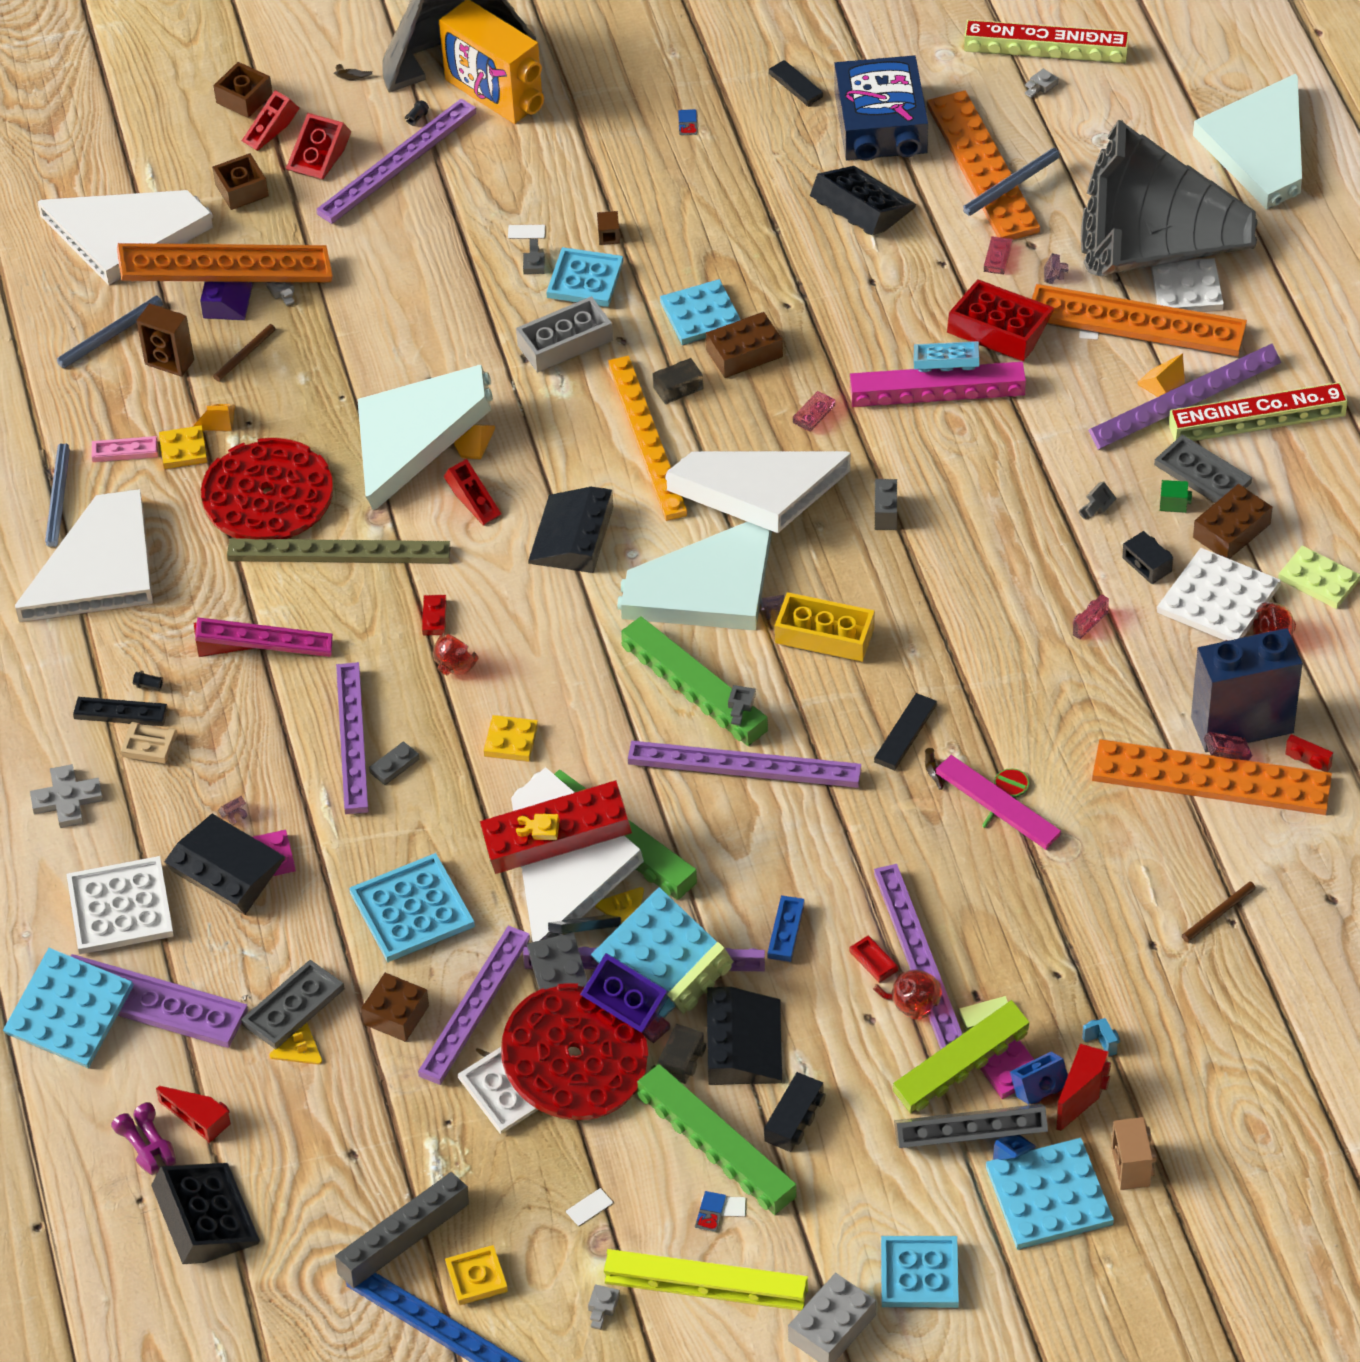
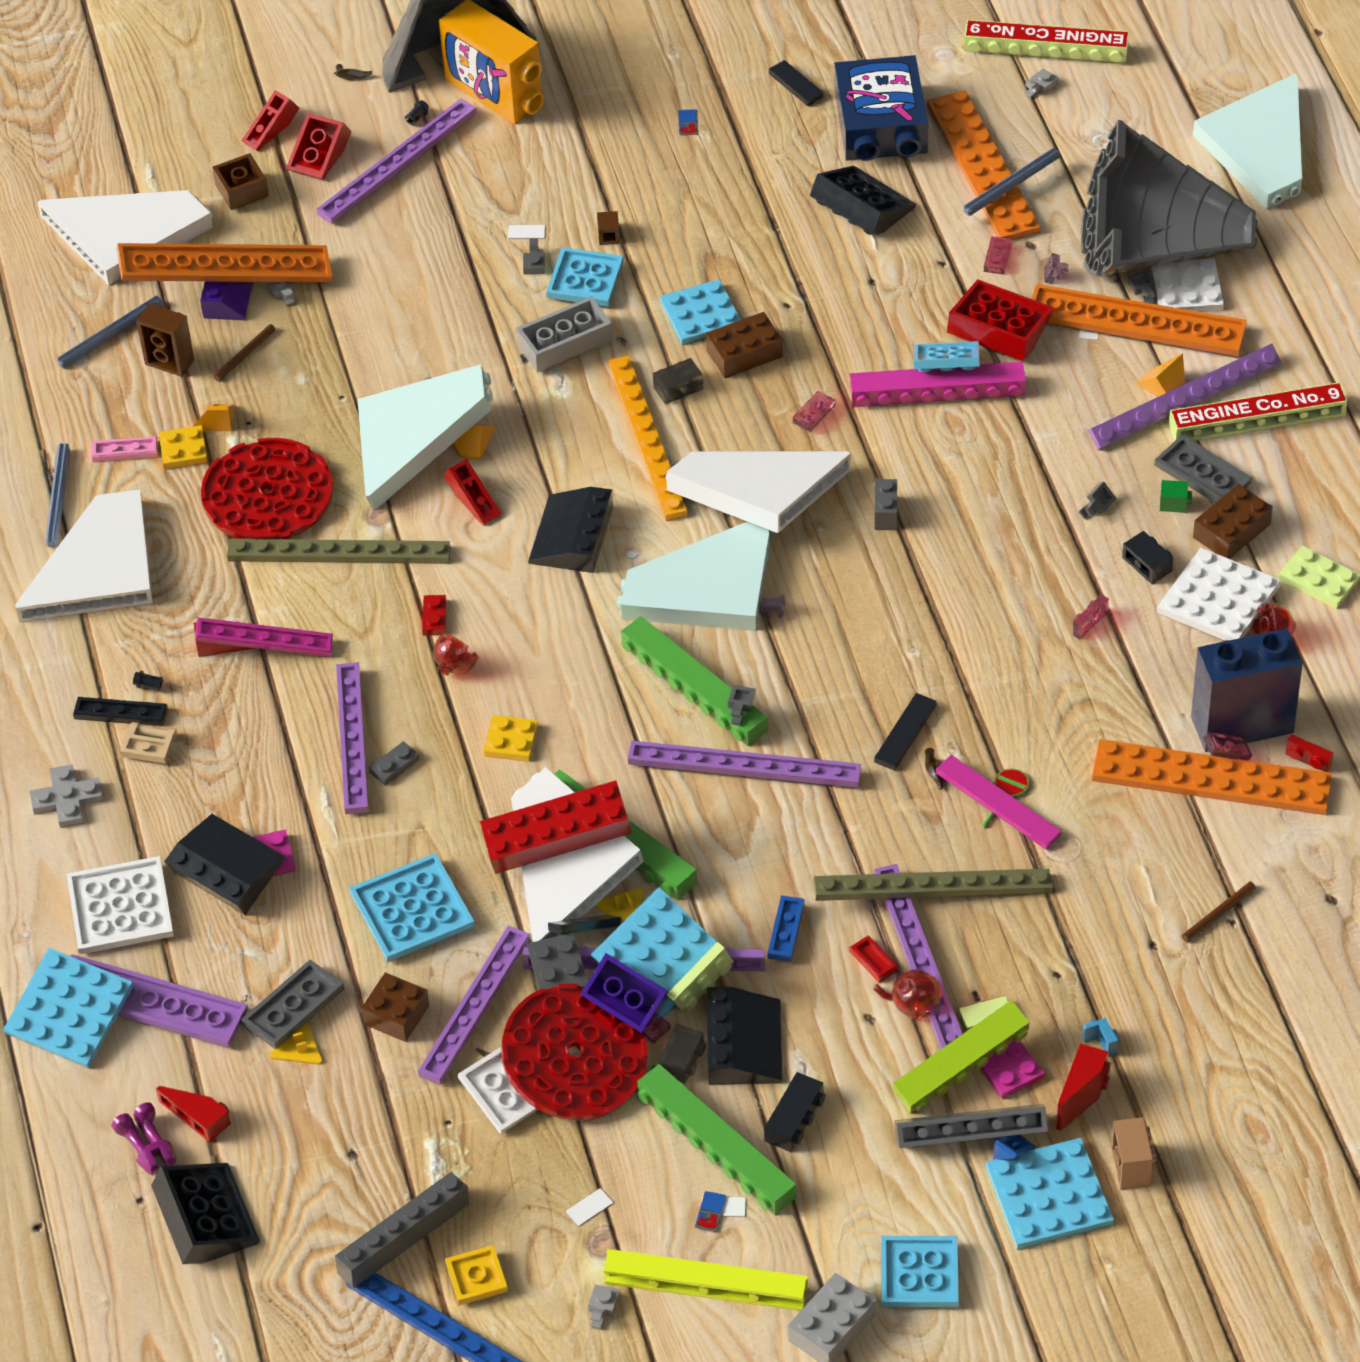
(233, 807): tile -> none
(243, 89): reddish brown brick -> none
(542, 827): yellow plate -> none
(824, 626): yellow brick -> none
(932, 884): none -> olive plate
(1028, 1076): blue brick -> none
(1142, 284): none -> dark grey plate

